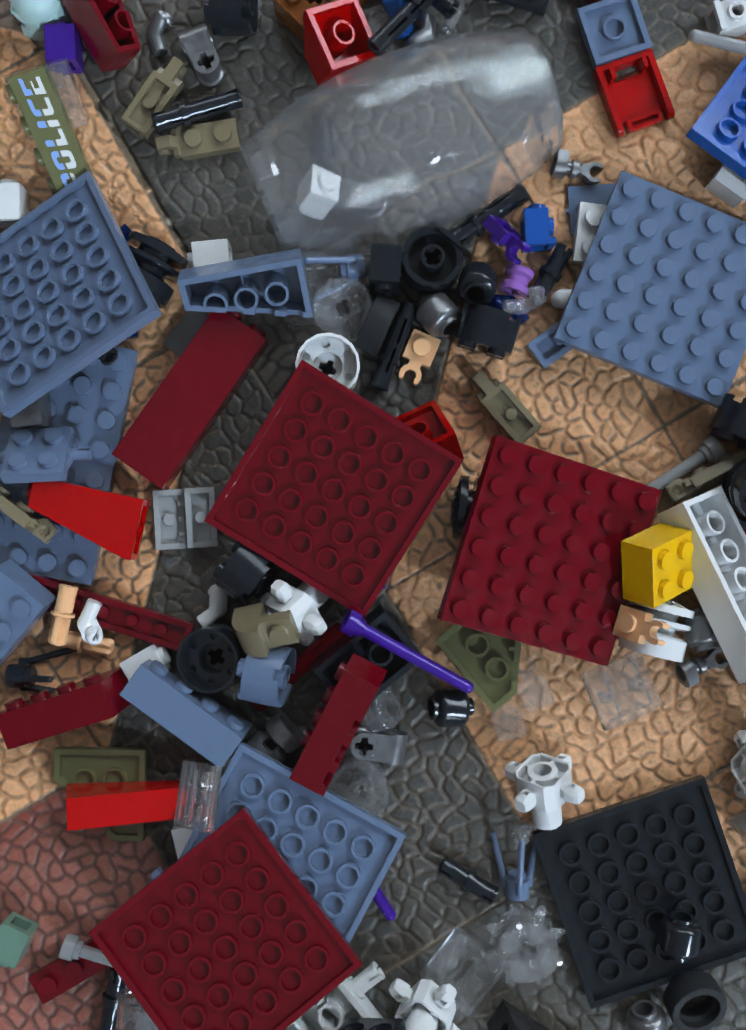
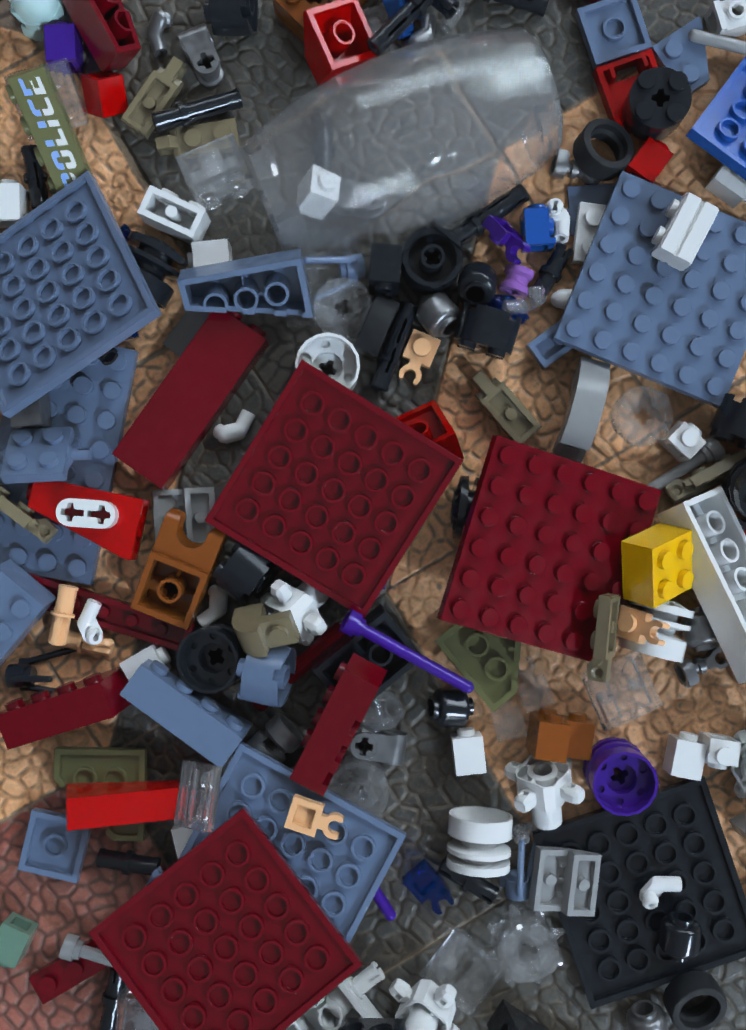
(34, 176): none -> black pin
(51, 848): none -> sand blue plate
(87, 521): none -> white beam
(104, 94): none -> red panel
(127, 862): none -> black pin
(173, 215): none -> white brick
(178, 562): none -> dark orange brick
(216, 172): none -> clear brick
(234, 431): none -> white arm
(308, 816): none -> light nougat plate
(427, 884): none -> clear blue plate
(468, 752): none -> white brick
(479, 841): none -> white wheel
(559, 736): none -> dark orange brick
(561, 220): none -> white arm
(565, 881): none -> light grey slope
(584, 409): none -> light grey arch
(604, 637): none -> dark tan hinge
(614, 136): none -> black tyre
(631, 788): none -> dark purple wheel
(649, 160): none -> red brick
(652, 89): none -> black brick
(655, 404): none -> clear plate
(656, 886): none -> white arm
(683, 55): none -> sand blue wing
(683, 441): none -> white brick
(684, 231): none -> white brick
(685, 756): none -> white brick
(721, 750): none -> white brick

